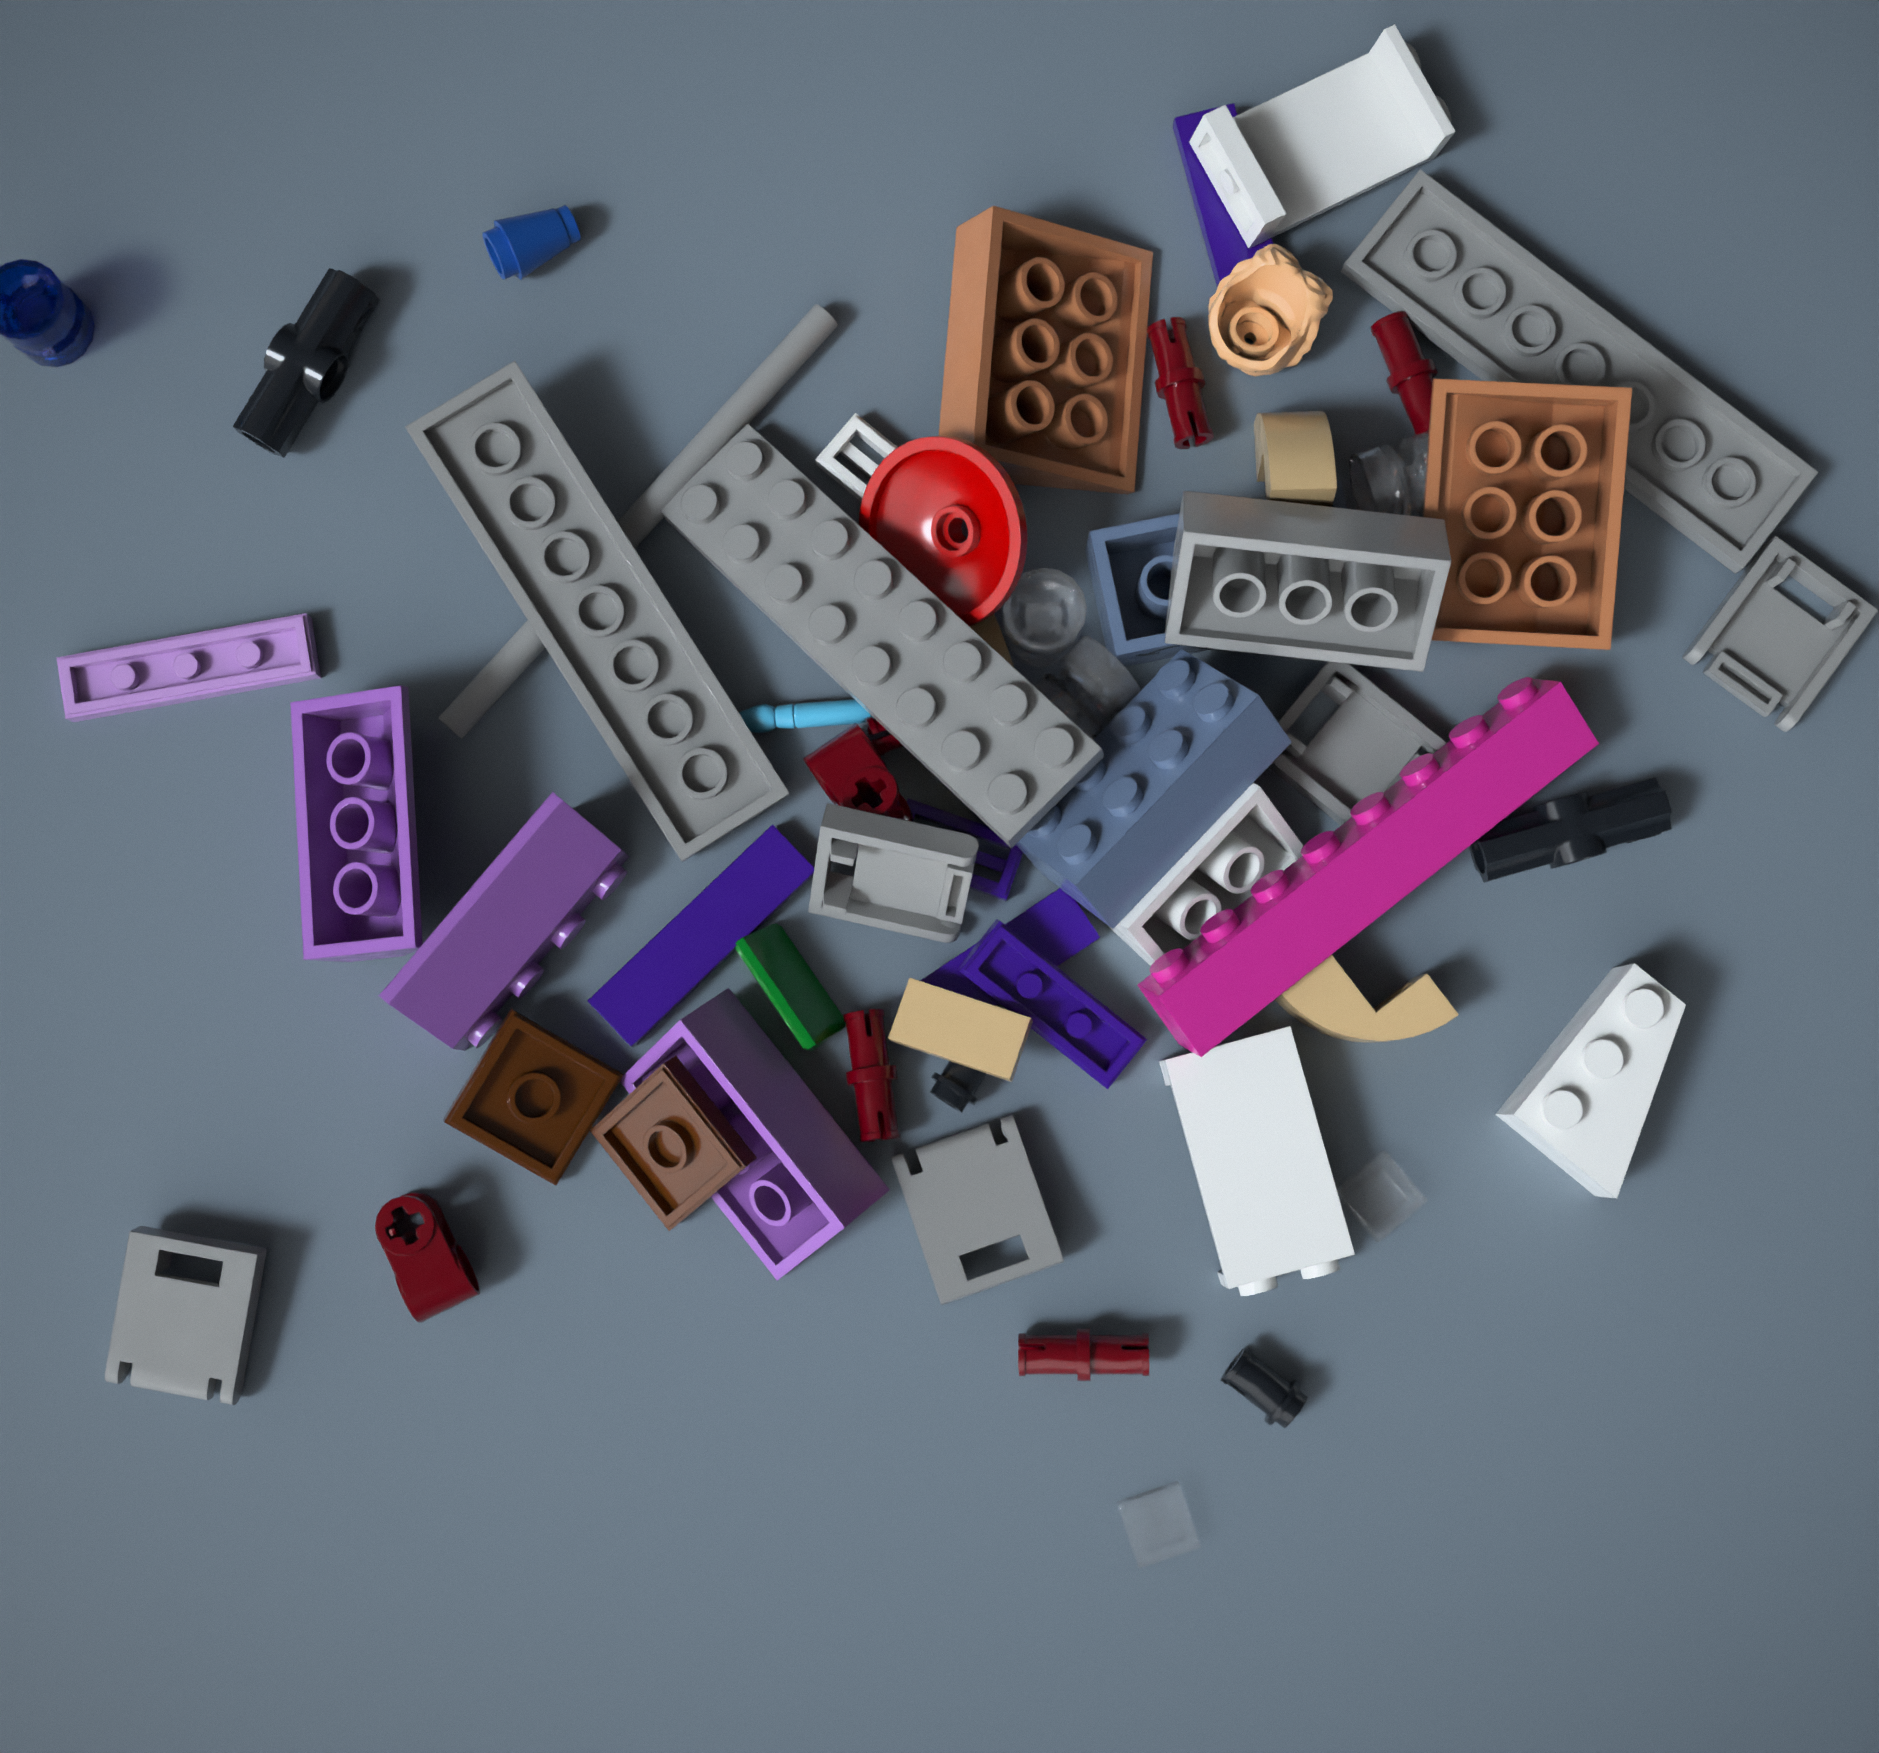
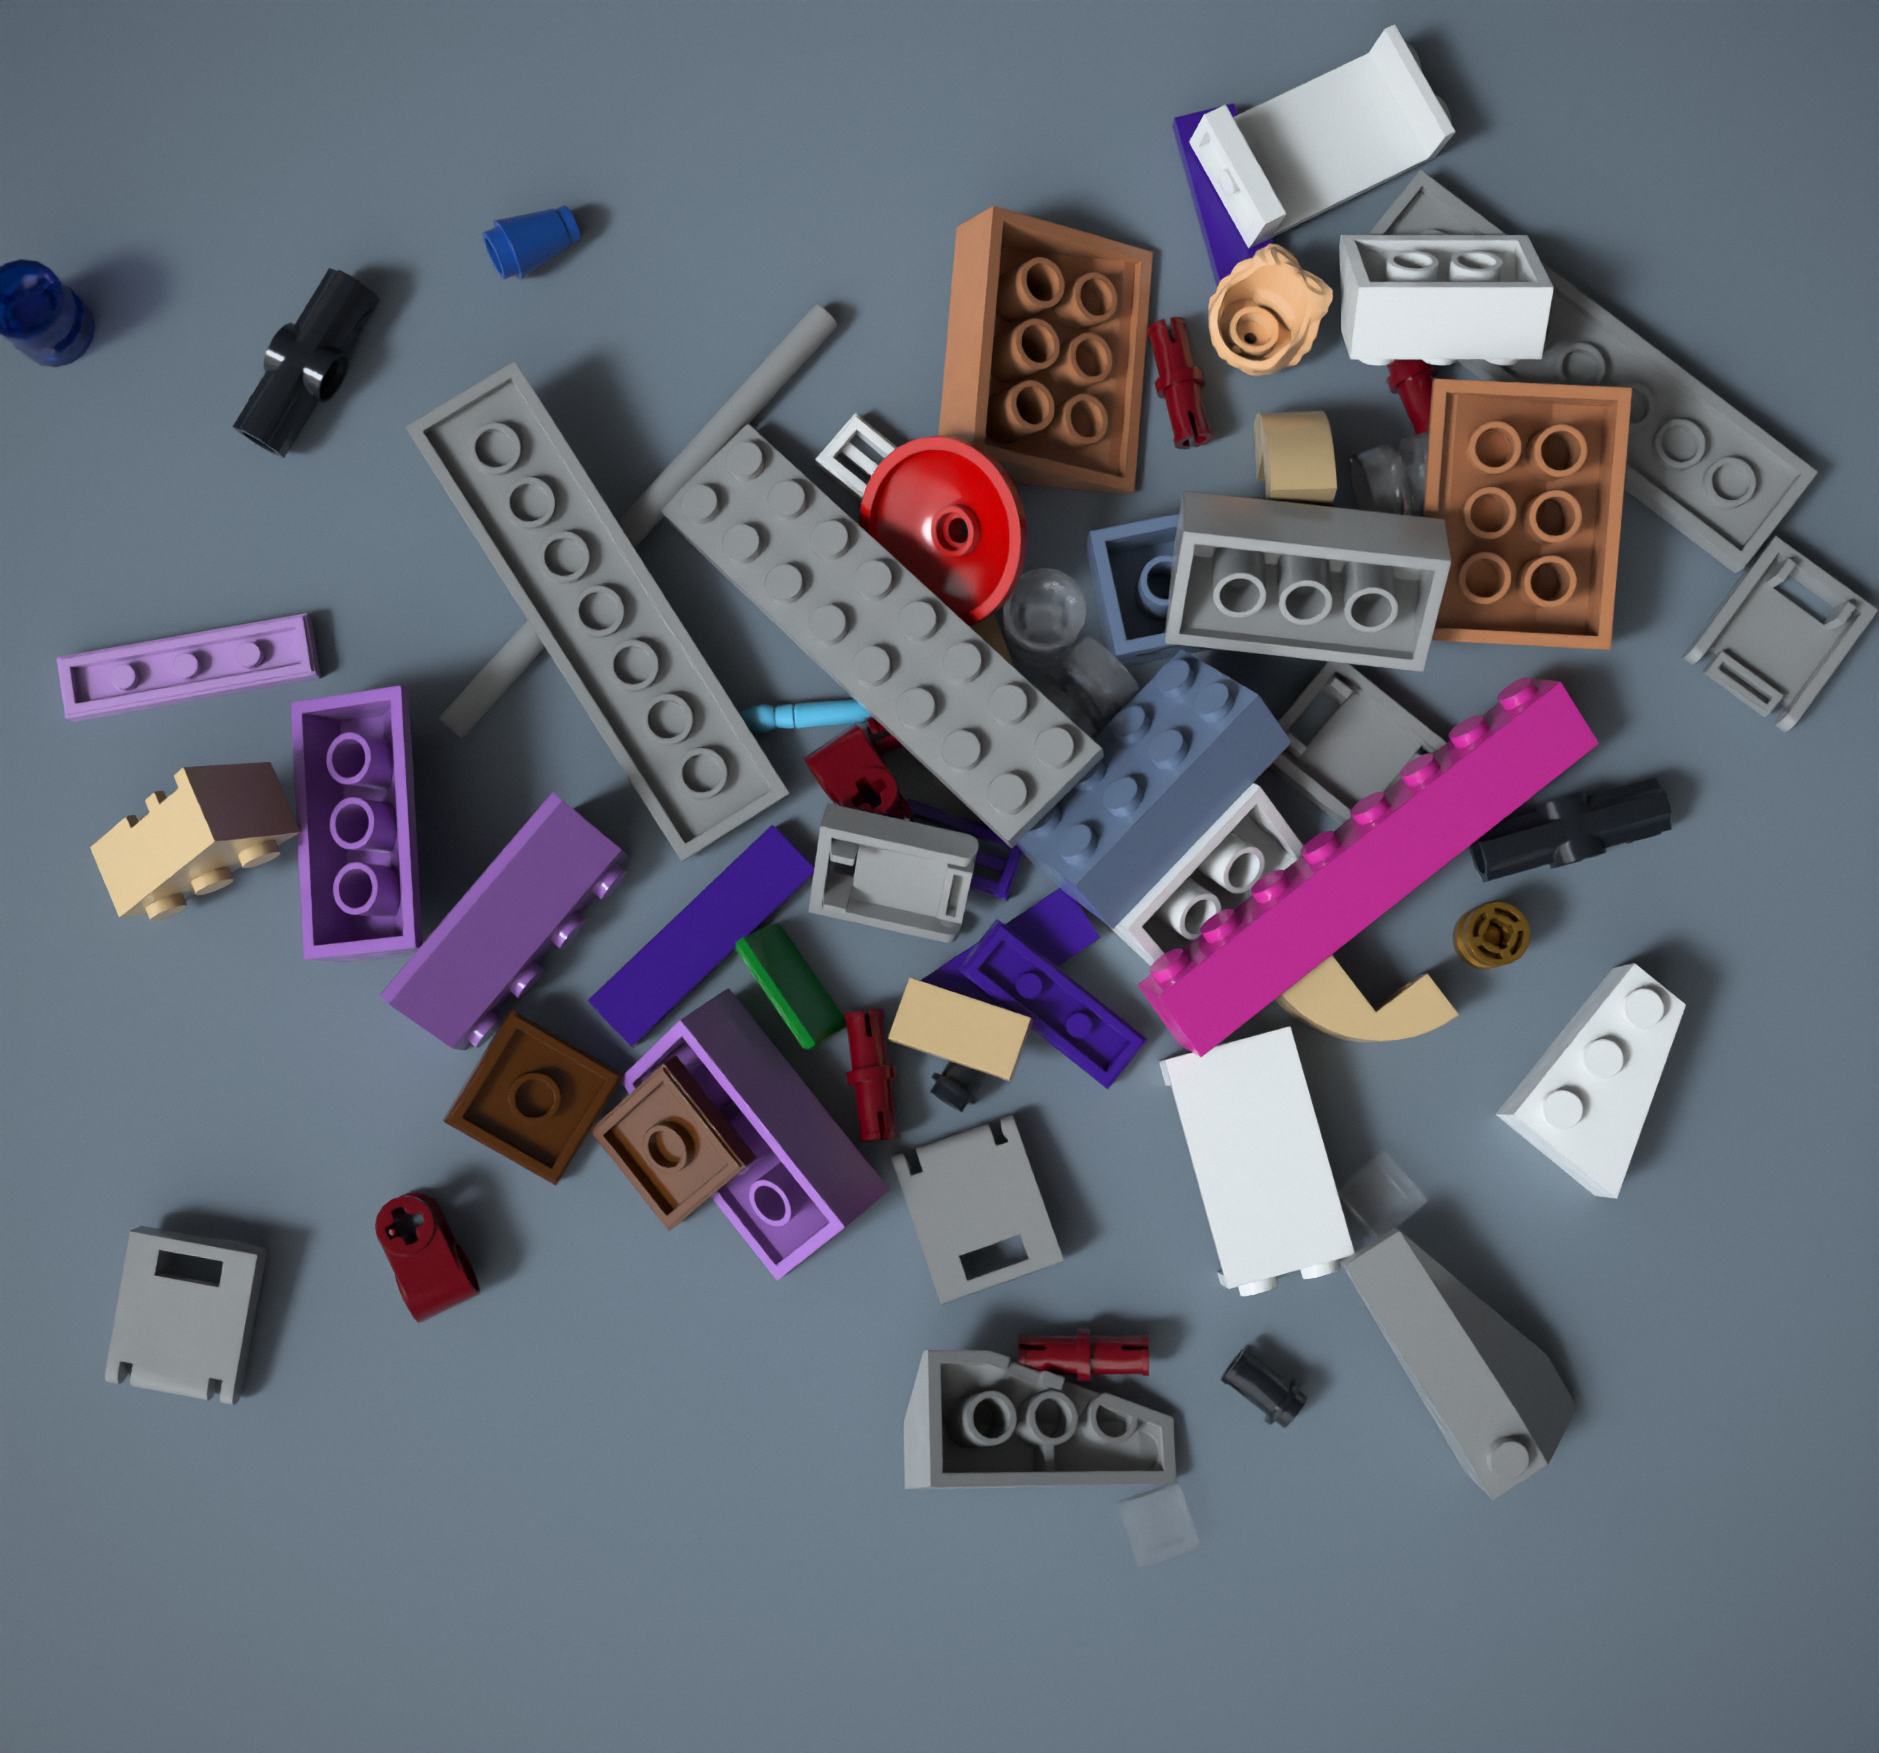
(194, 838): none -> tan wedge
(1009, 1426): none -> light grey wedge
(1443, 298): none -> white slope
(1472, 1368): none -> light grey wedge
(1479, 941): none -> pearl gold wheel

